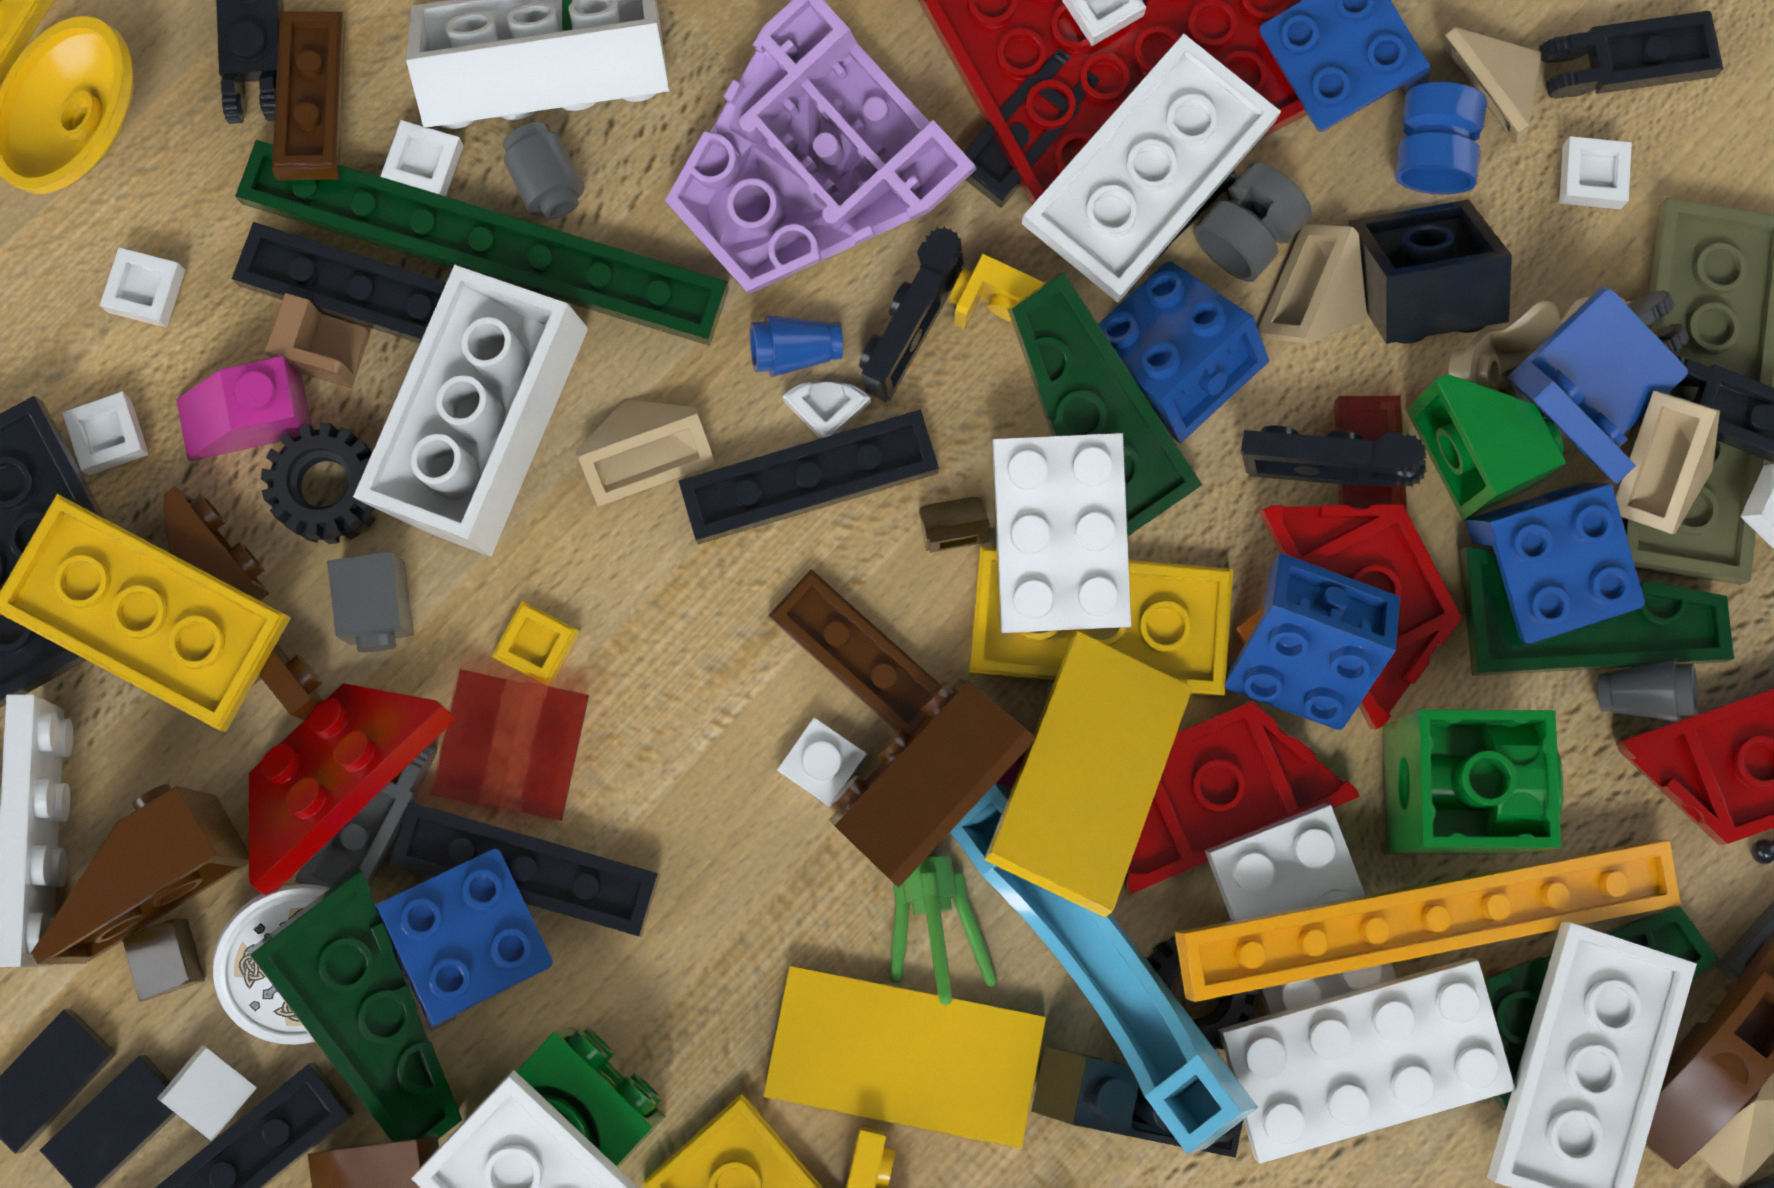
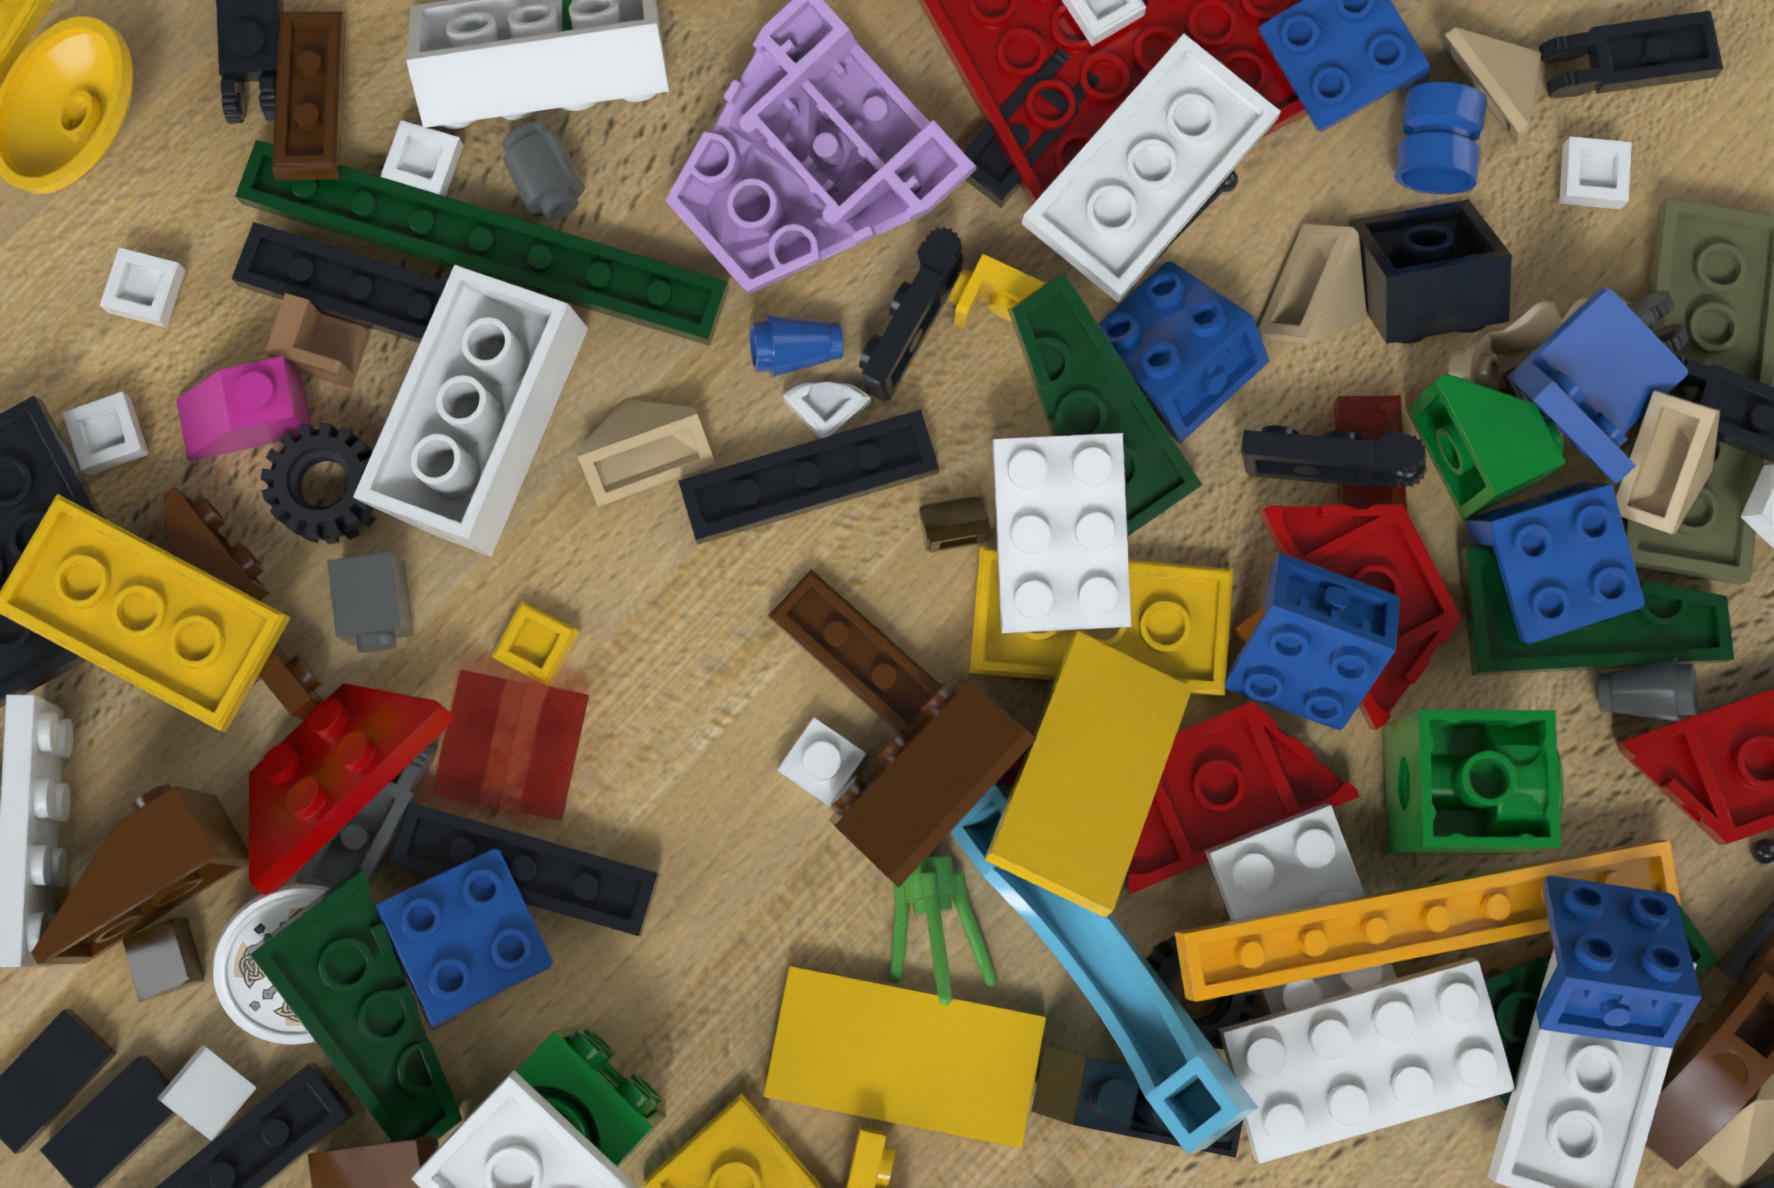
(1260, 213): dark grey wheel -> none
(1619, 964): none -> blue bracket

